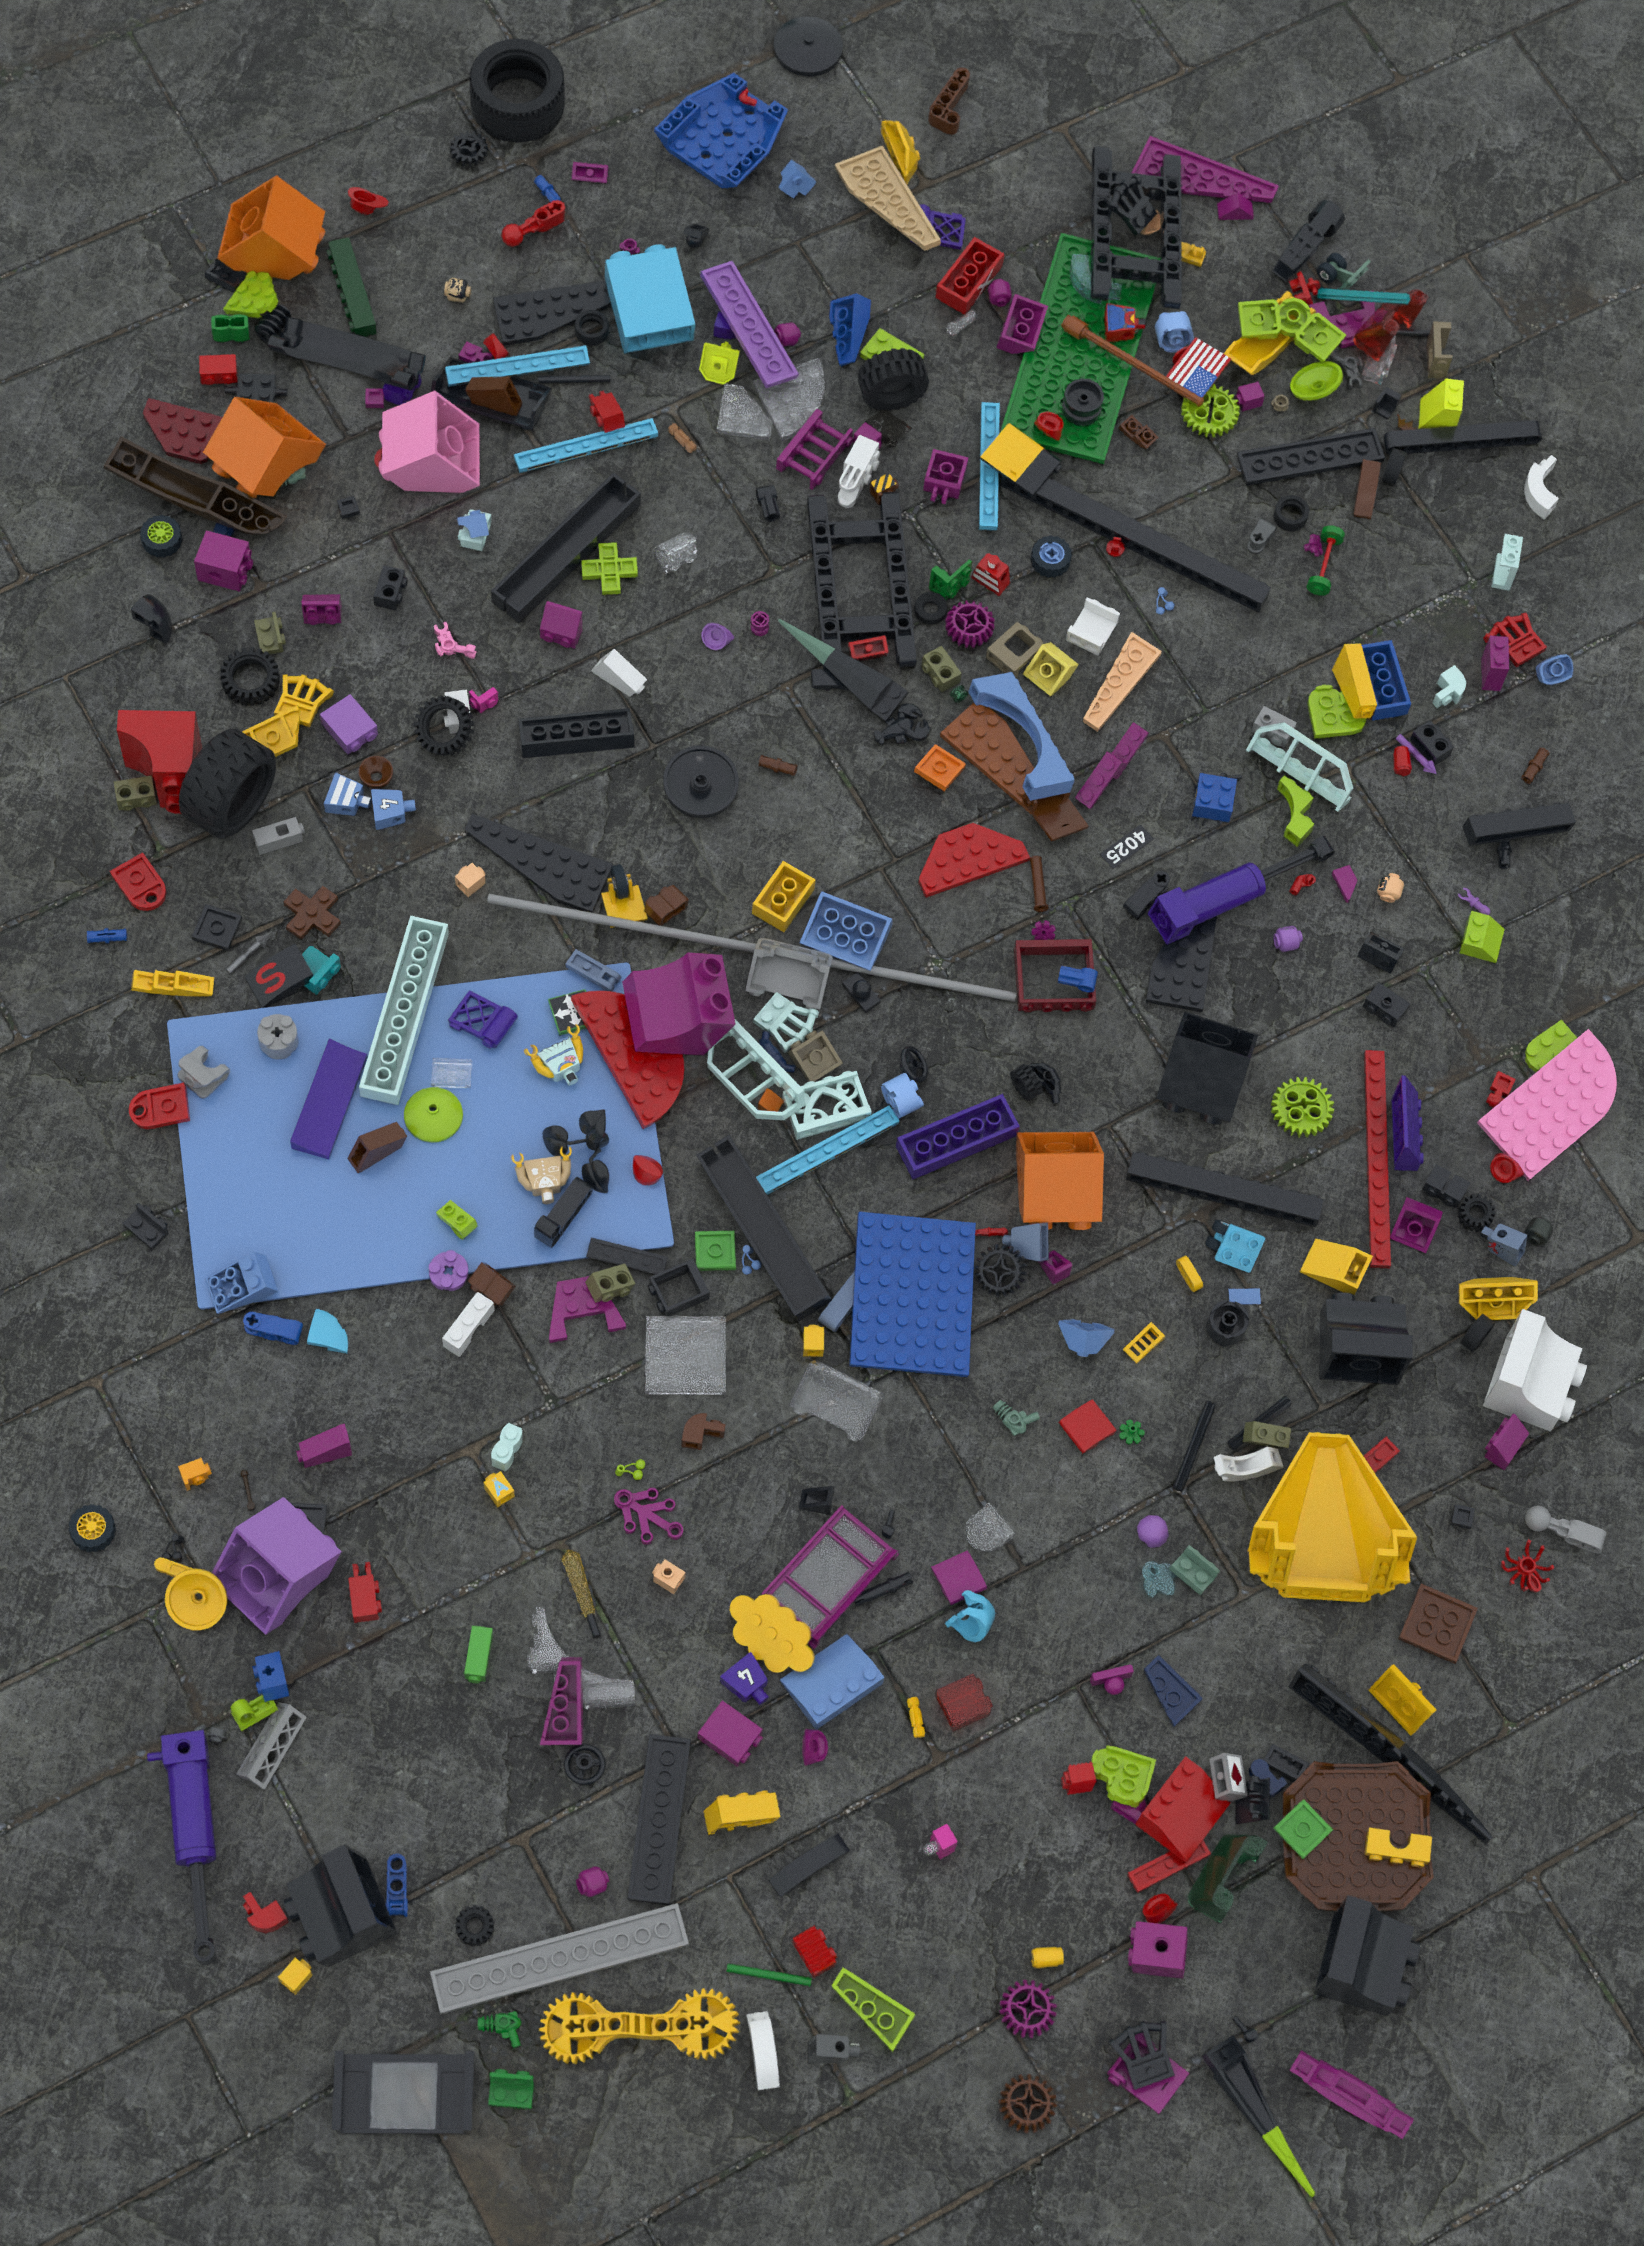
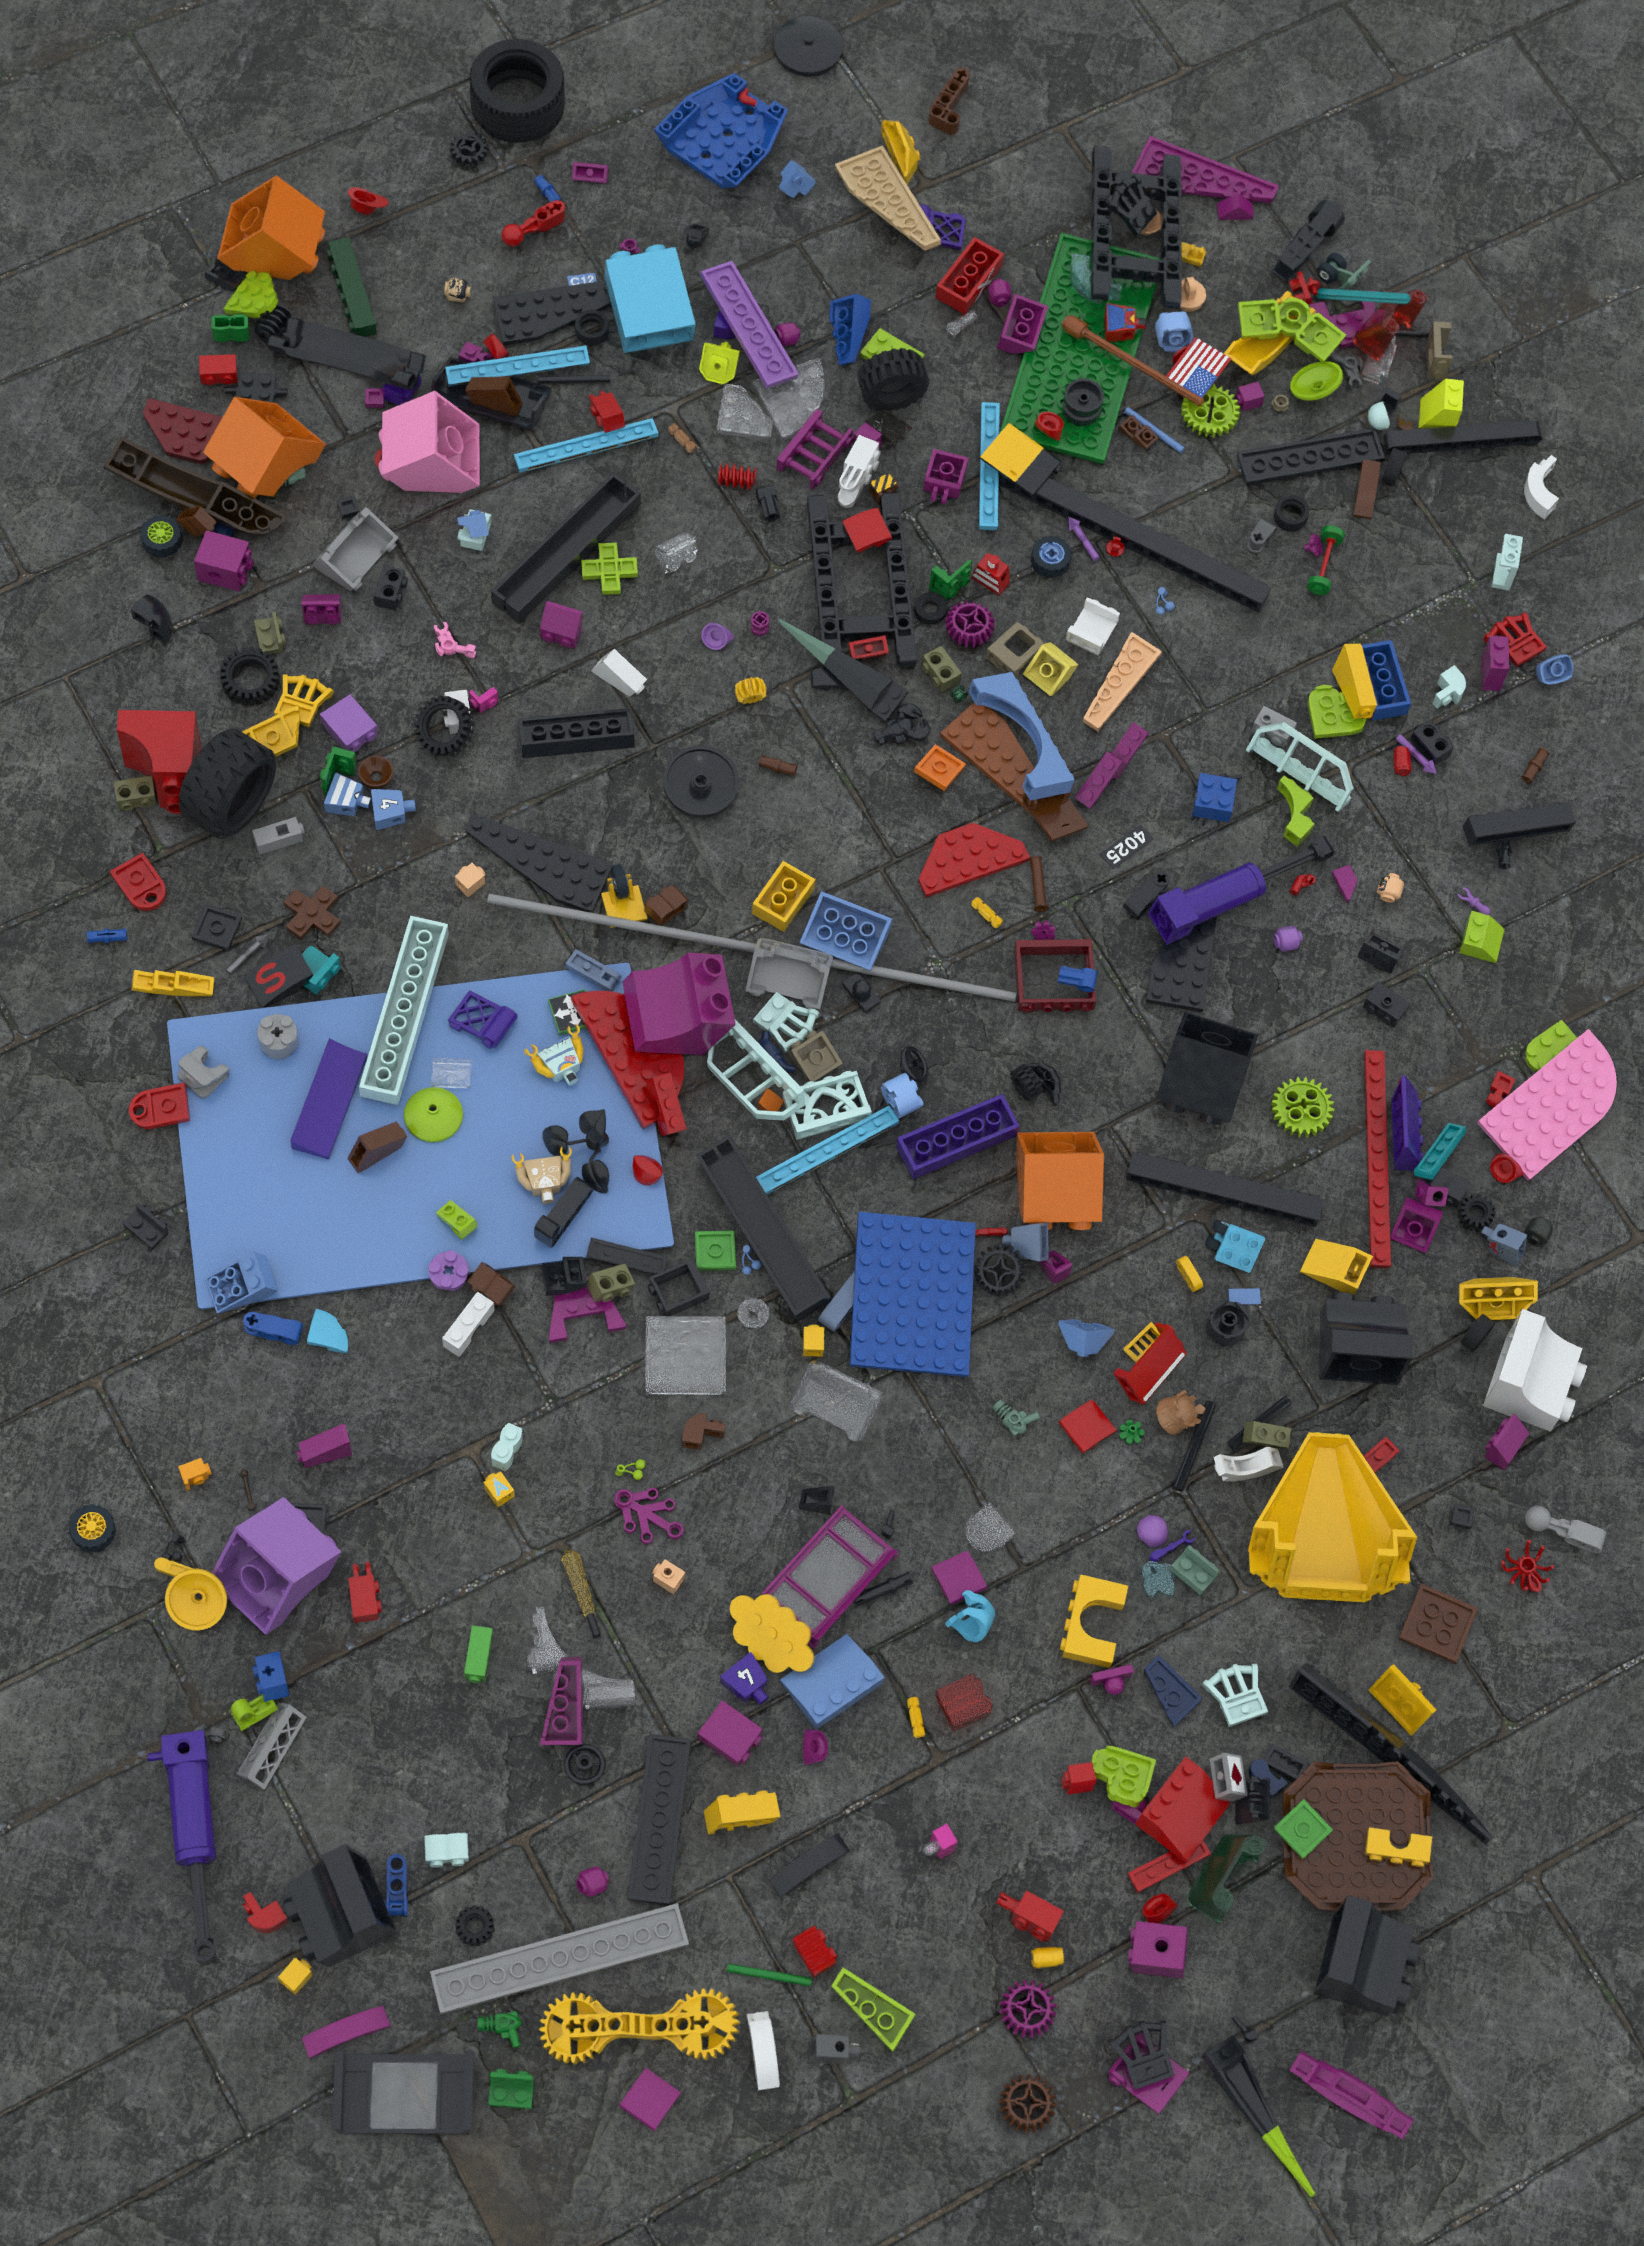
(196, 521): none -> reddish brown brick
(337, 761): none -> green bracket
(345, 2031): none -> magenta slope
(355, 550): none -> light grey windscreen
(446, 1849): none -> light aqua brick
(564, 1276): none -> black slope
(581, 279): none -> medium blue sticker
(650, 2099): none -> magenta slope
(670, 1113): none -> red arch
(737, 476): none -> red piece
(750, 690): none -> yellow gear
(753, 1305): none -> clear gear
(867, 529): none -> red slope
(986, 912): none -> yellow axle
(1032, 1915): none -> red brick
(1074, 525): none -> medium lavender piece
(1078, 1644): none -> yellow arch
(1152, 1366): none -> red panel
(1160, 1553): none -> dark purple piece
(1167, 439): none -> medium blue bar
(1178, 1413): none -> medium nougat hair
(1192, 294): none -> light nougat tile
(1241, 1706): none -> light aqua plate
(1378, 416): none -> light aqua hair
(1425, 1193): none -> magenta bracket
(1440, 1151): none -> teal tile

